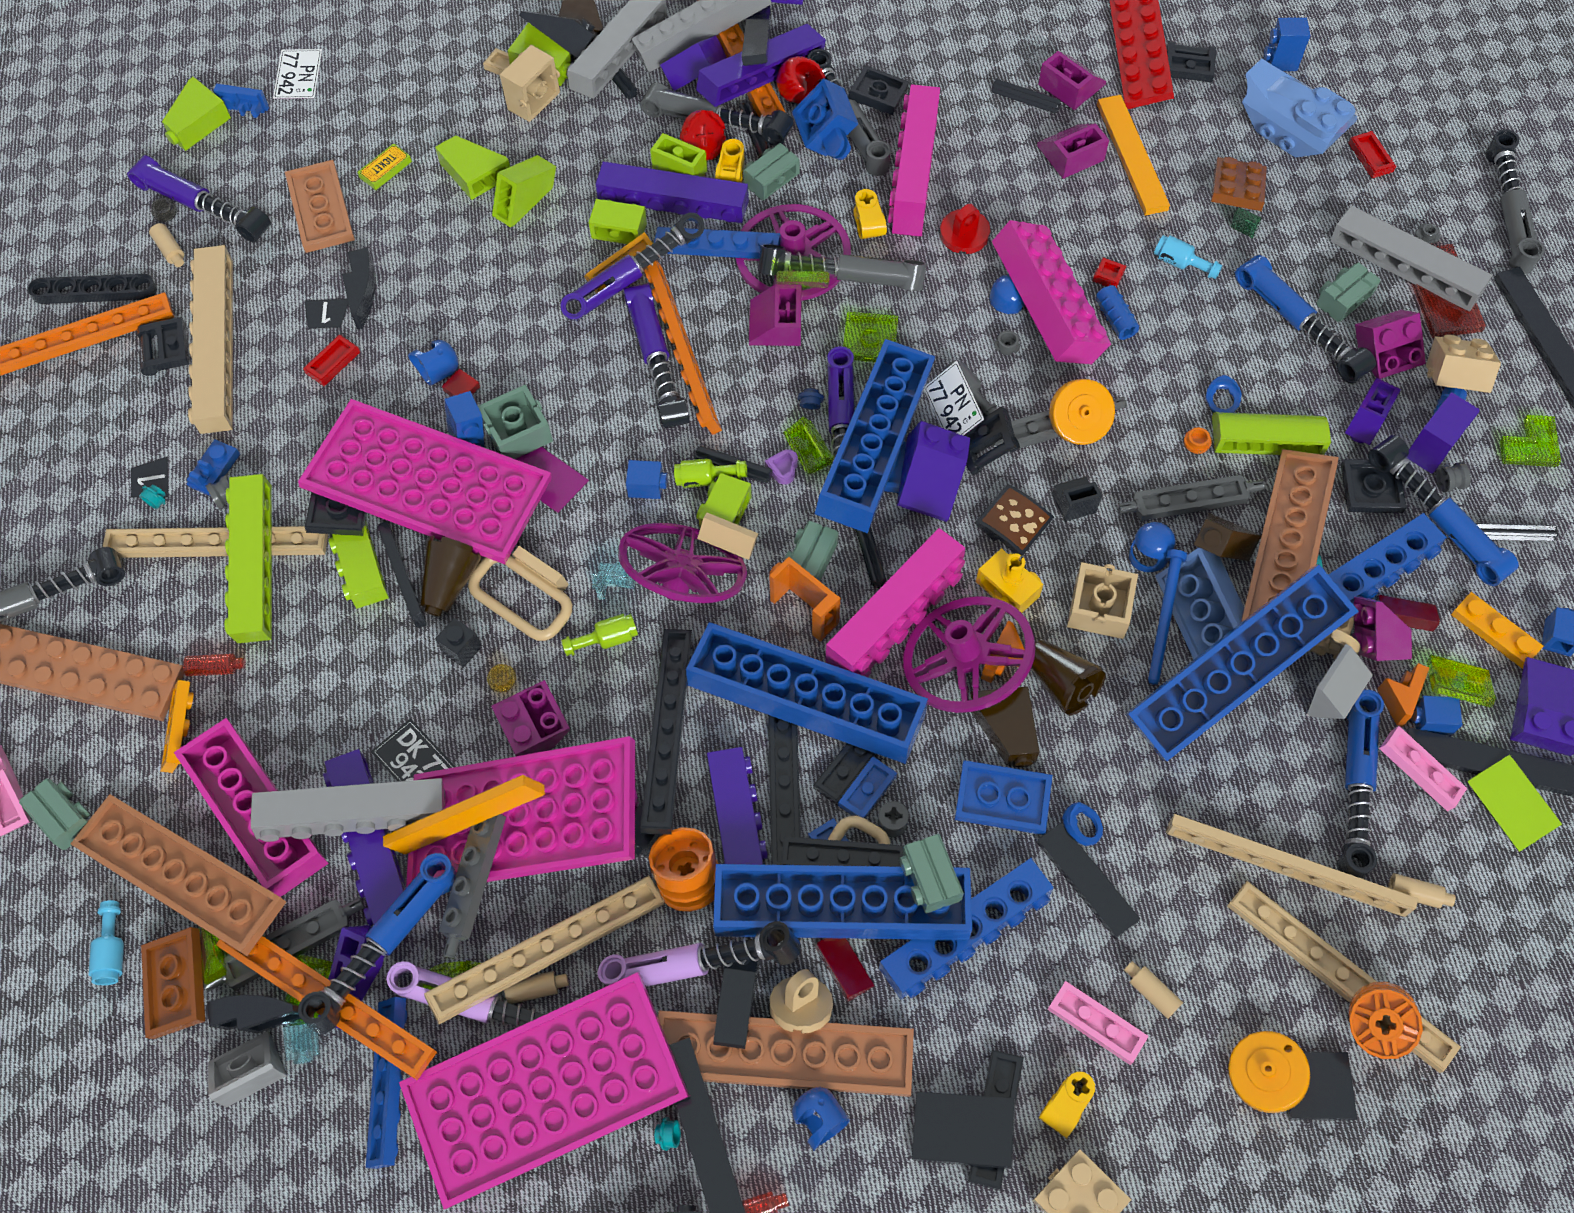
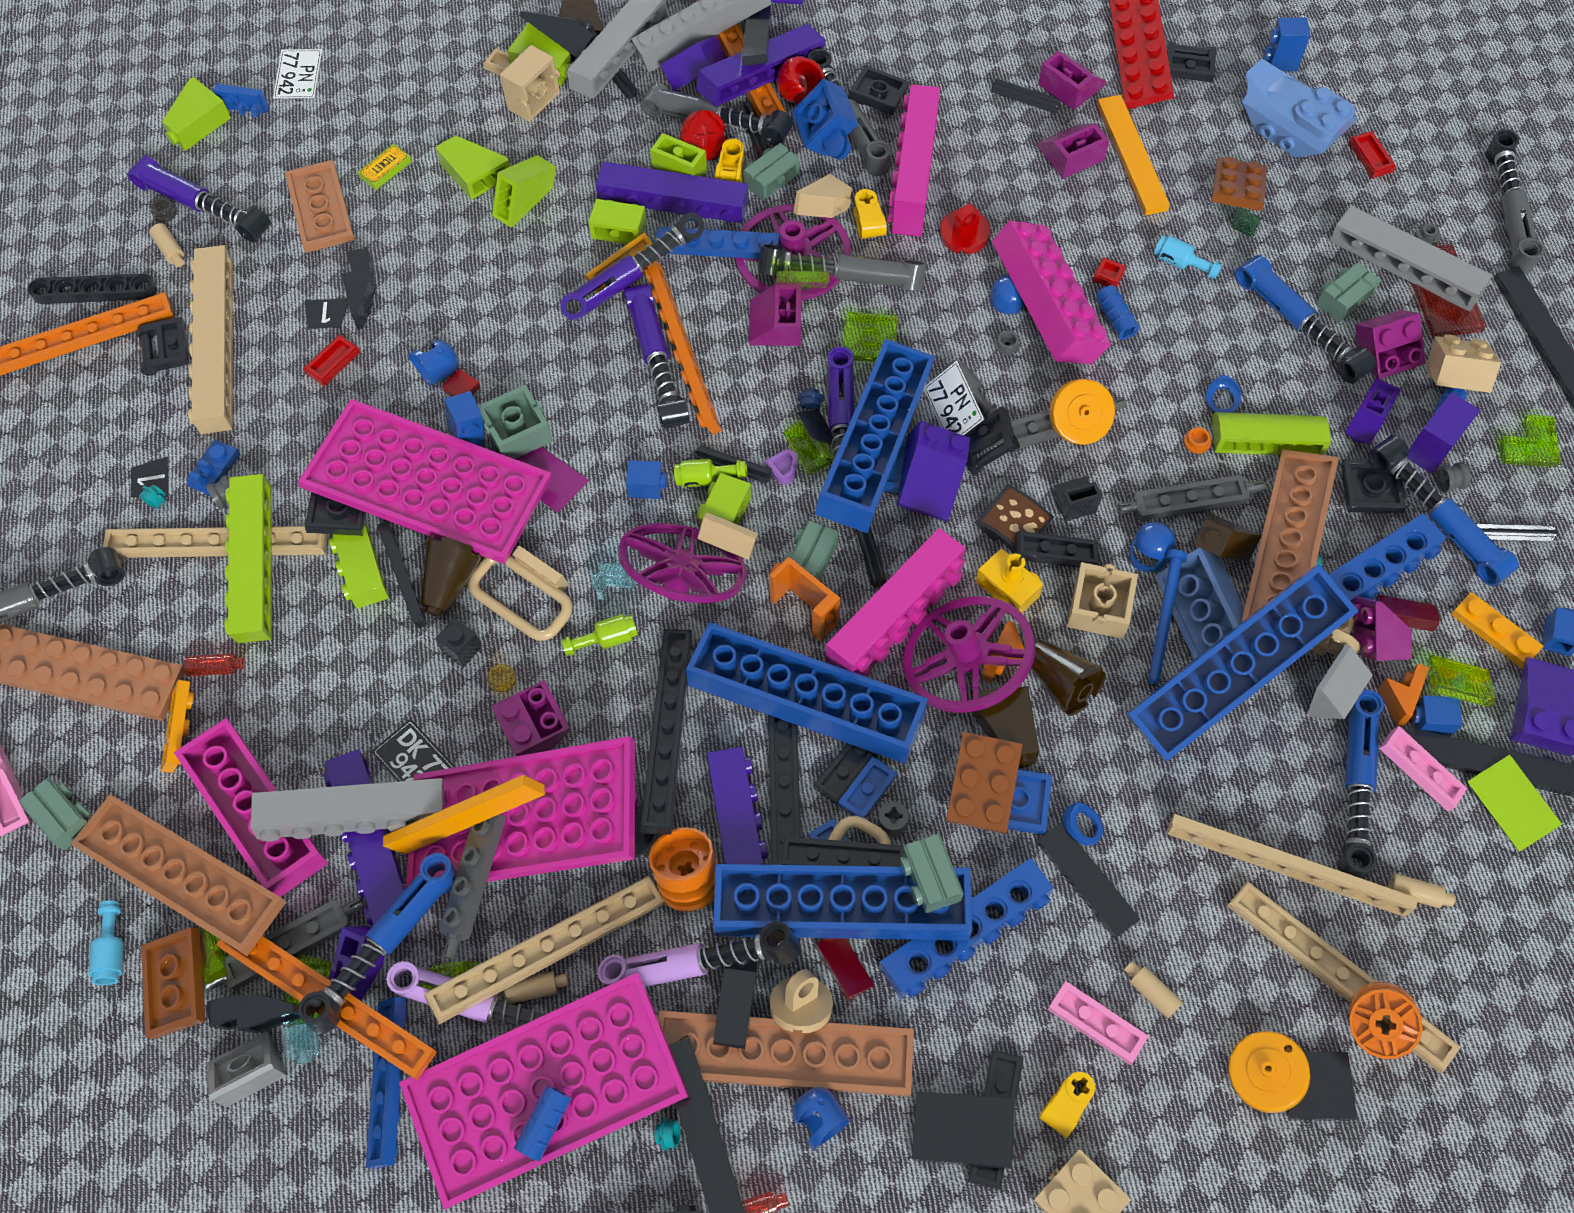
(542, 1123): none -> blue axle
(816, 425): none -> black sticker
(823, 198): none -> tan slope
(984, 783): none -> dark orange plate
(1056, 549): none -> black tile

